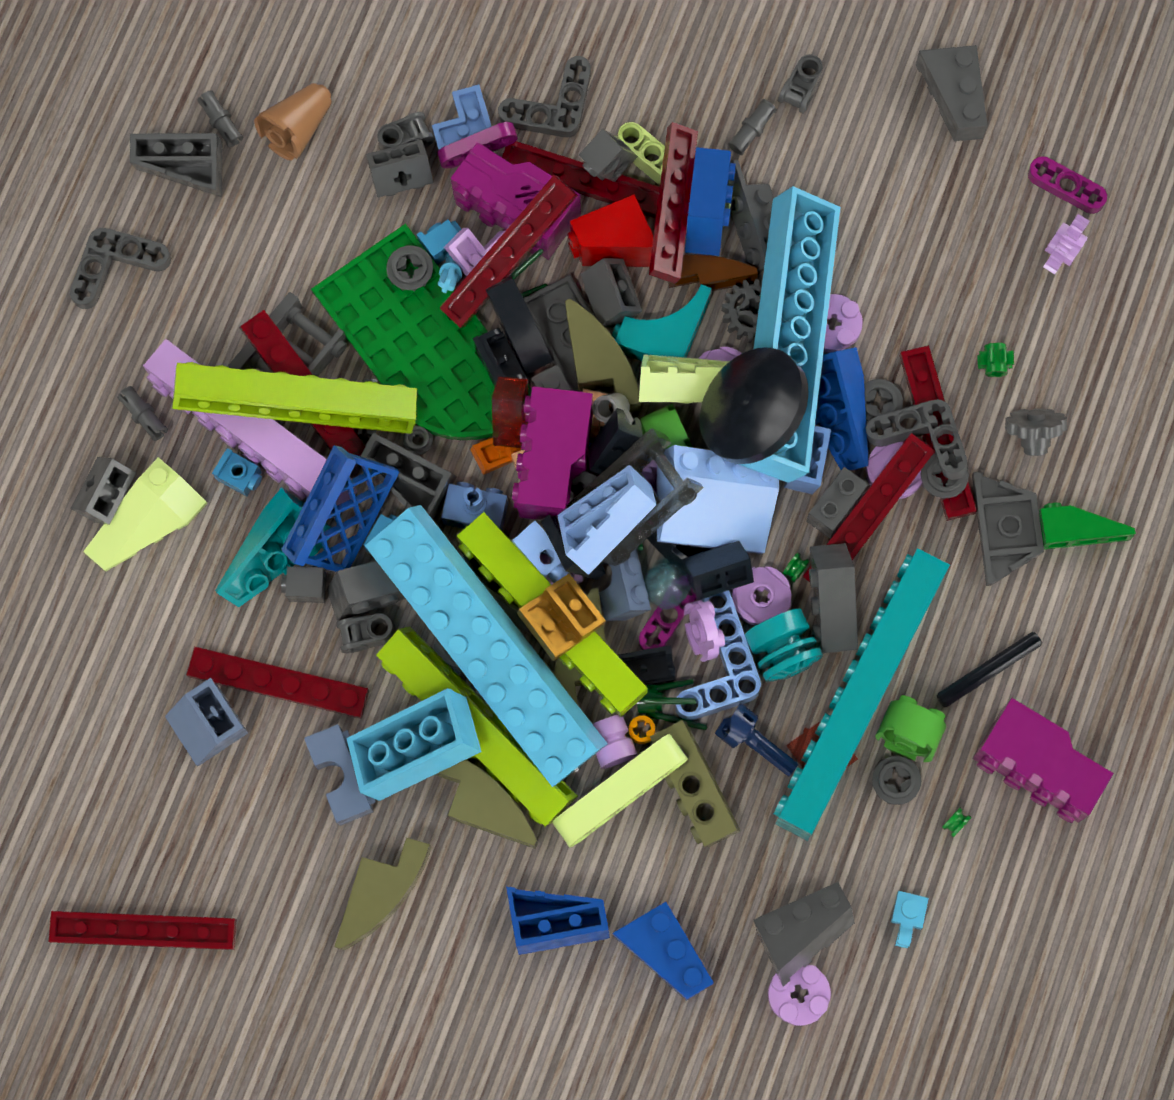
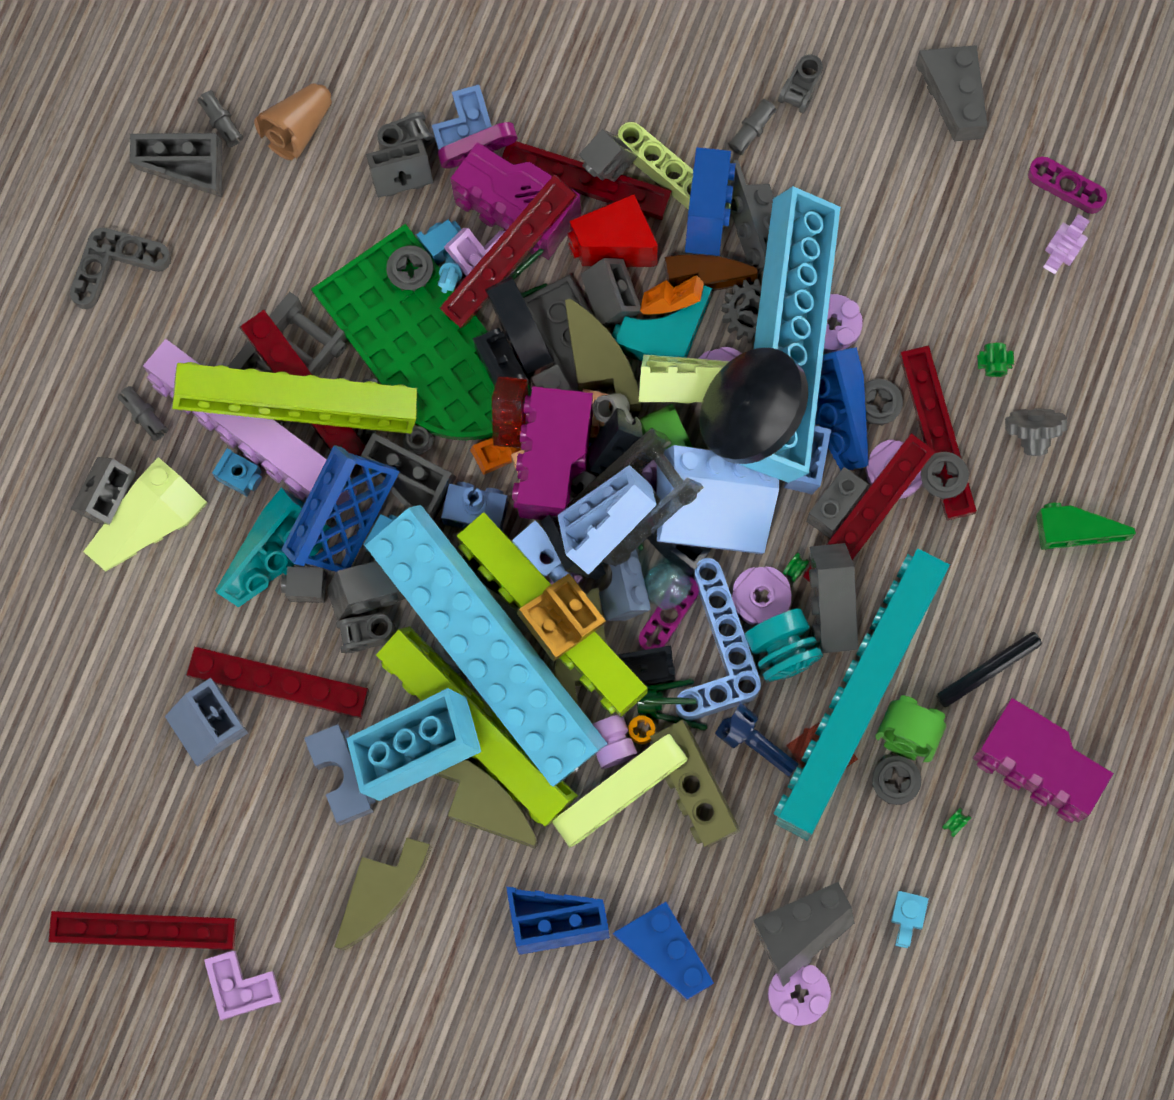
(234, 994): none -> lavender plate
(555, 114): dark grey beam -> none
(667, 298): none -> orange slope
(673, 203): dark red plate -> none
(702, 630): lavender plate -> none
(718, 570): black hinge -> none
(925, 424): dark grey beam -> none
(1006, 526): dark grey wing -> none

